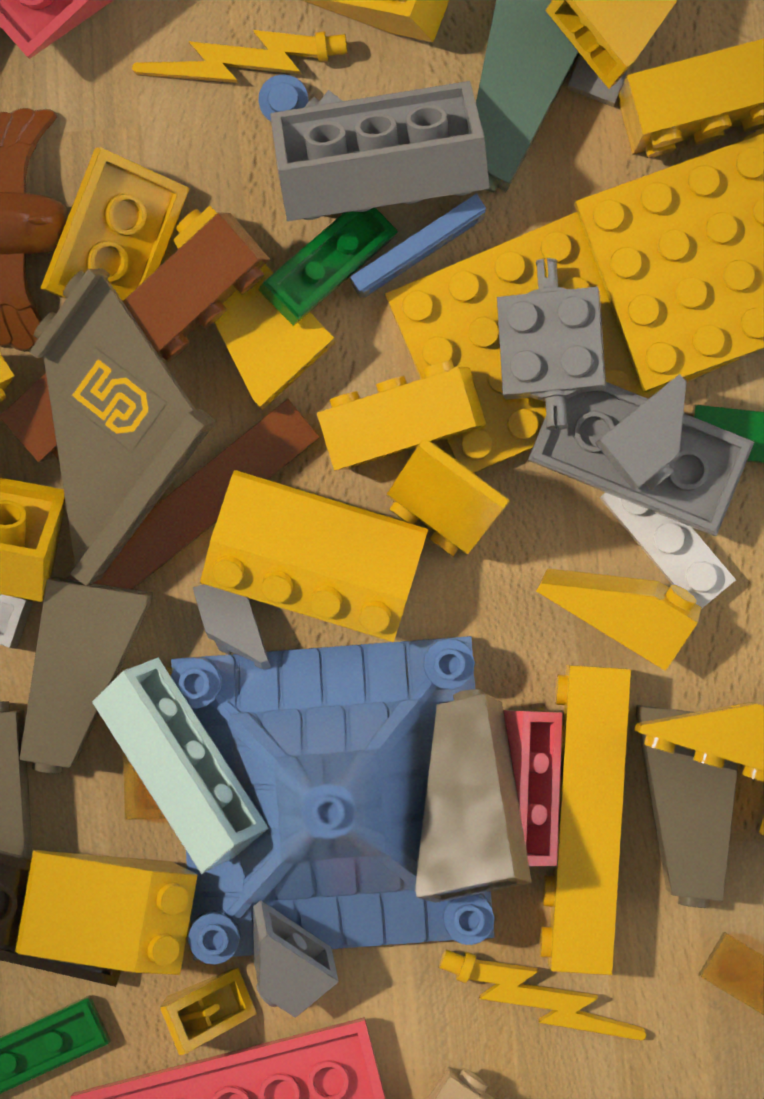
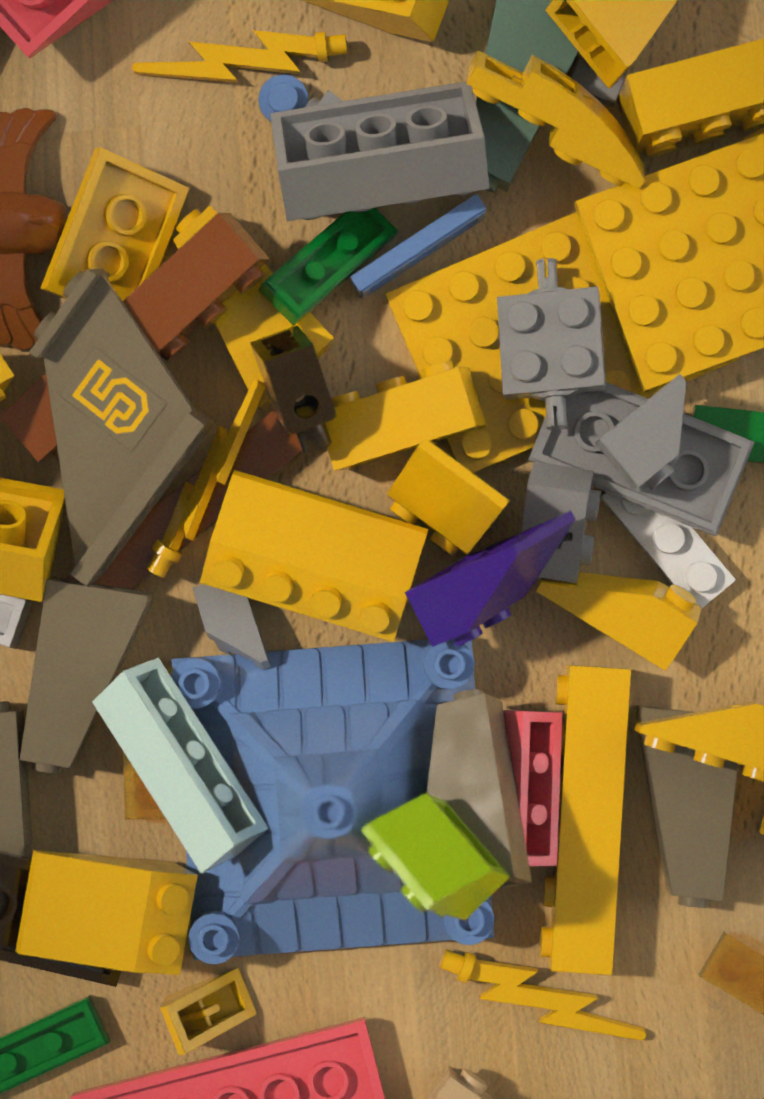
(195, 499): none -> yellow piece
(289, 962): light grey slope -> none
(290, 371): none -> dark brown torso
(435, 857): none -> lime slope
(485, 583): none -> dark purple slope
(553, 492): none -> light grey brick
(580, 123): none -> yellow slope

